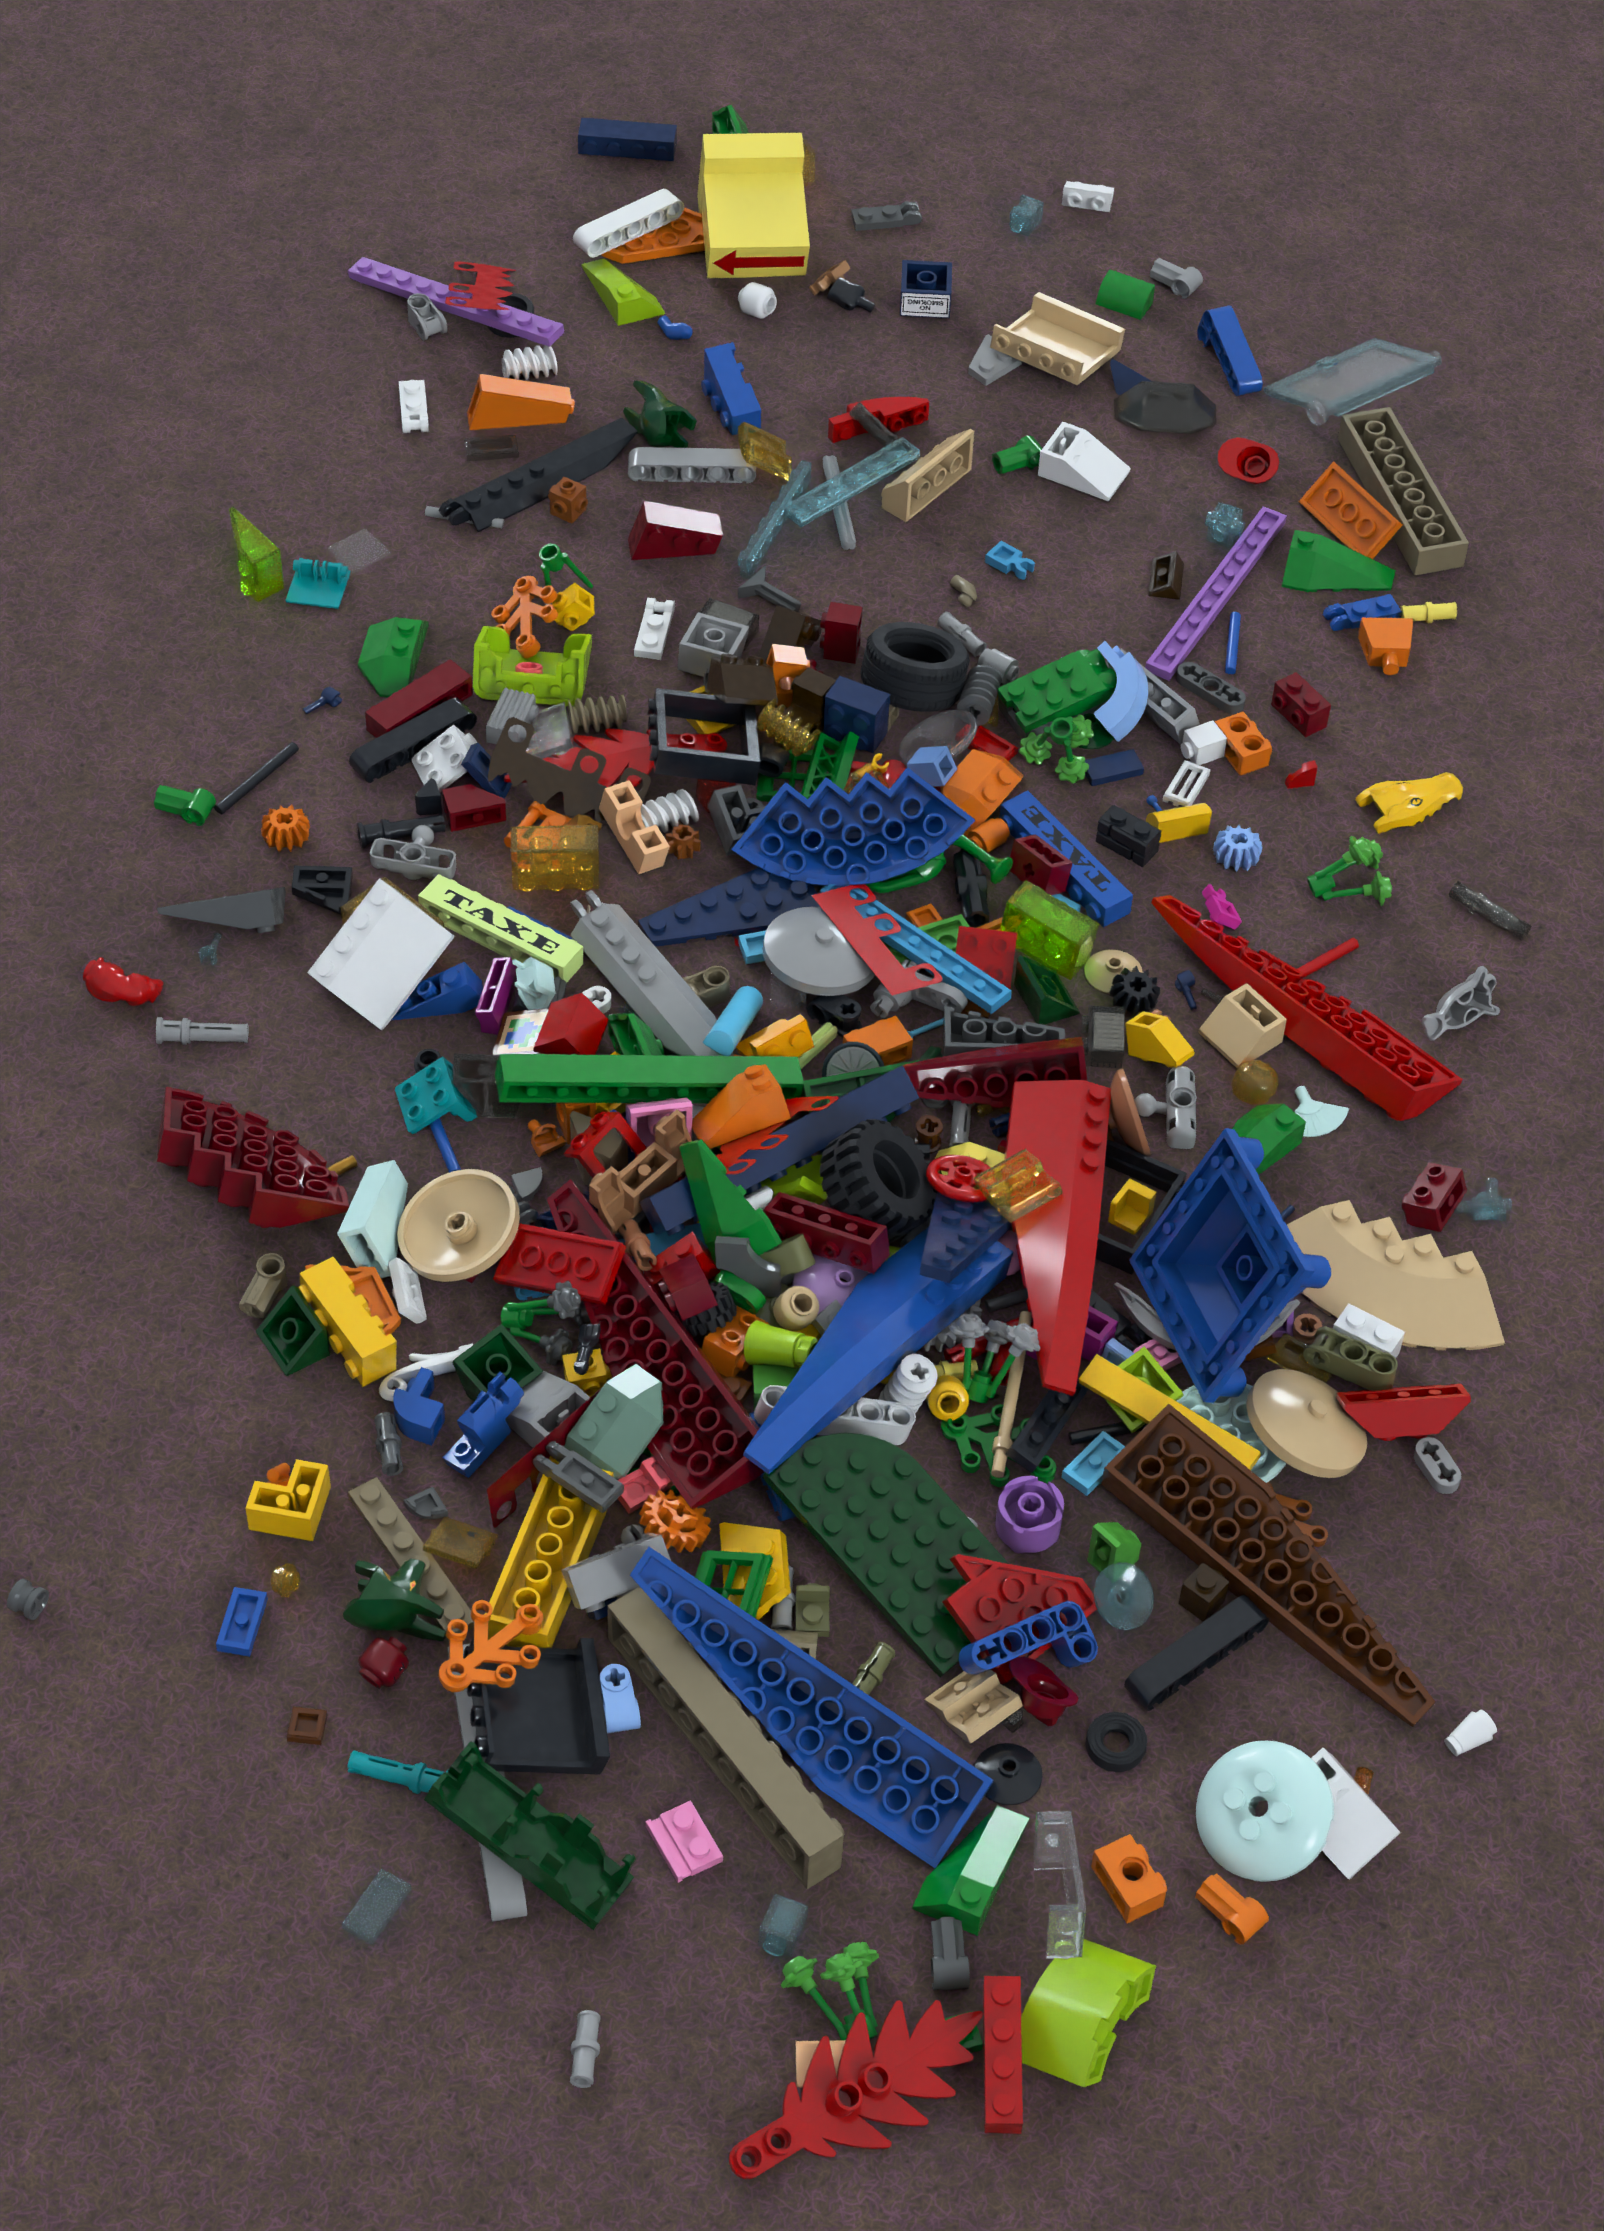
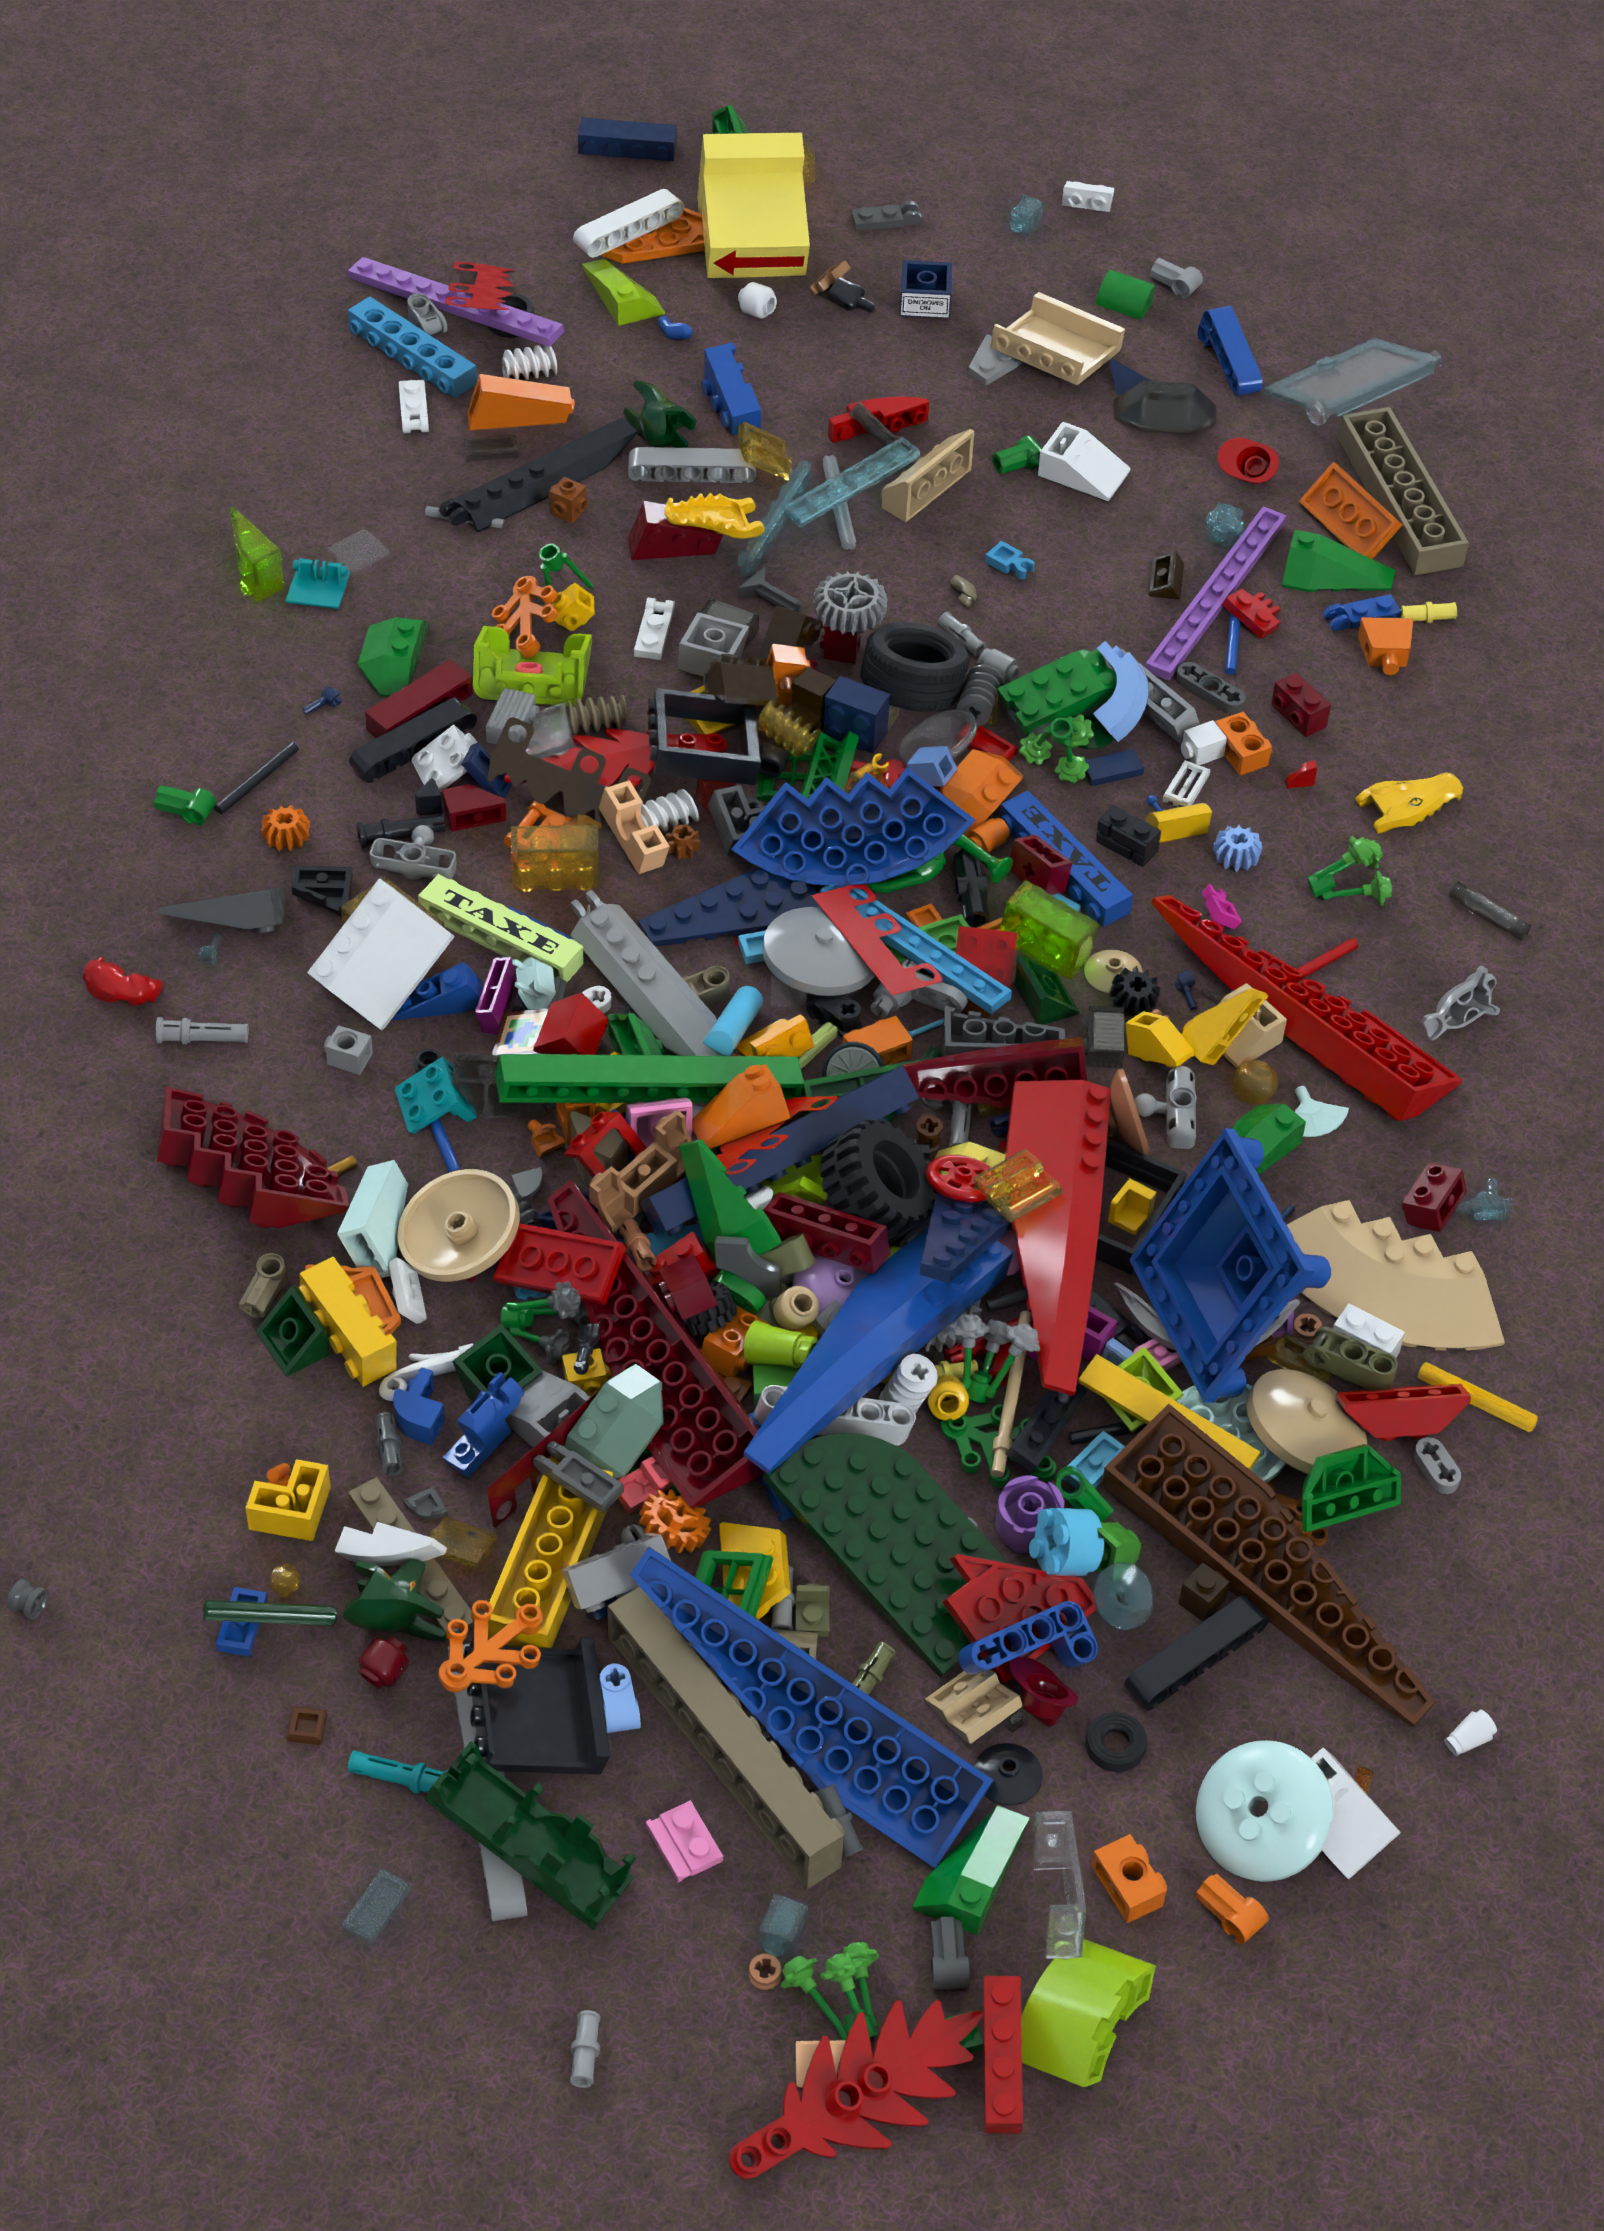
(269, 1612): none -> dark green axle
(348, 1049): none -> light grey brick
(387, 1546): none -> white slope
(412, 347): none -> dark azure brick
(717, 514): none -> yellow animal
(754, 1974): none -> nougat bush
(835, 1809): none -> dark grey pin
(850, 602): none -> light grey gear
(1067, 1542): none -> medium azure brick
(1085, 1495): none -> green piece
(1218, 1027): none -> yellow slope
(1253, 612): none -> red hinge
(1348, 1487): none -> green wedge
(1481, 1398): none -> yellow axle

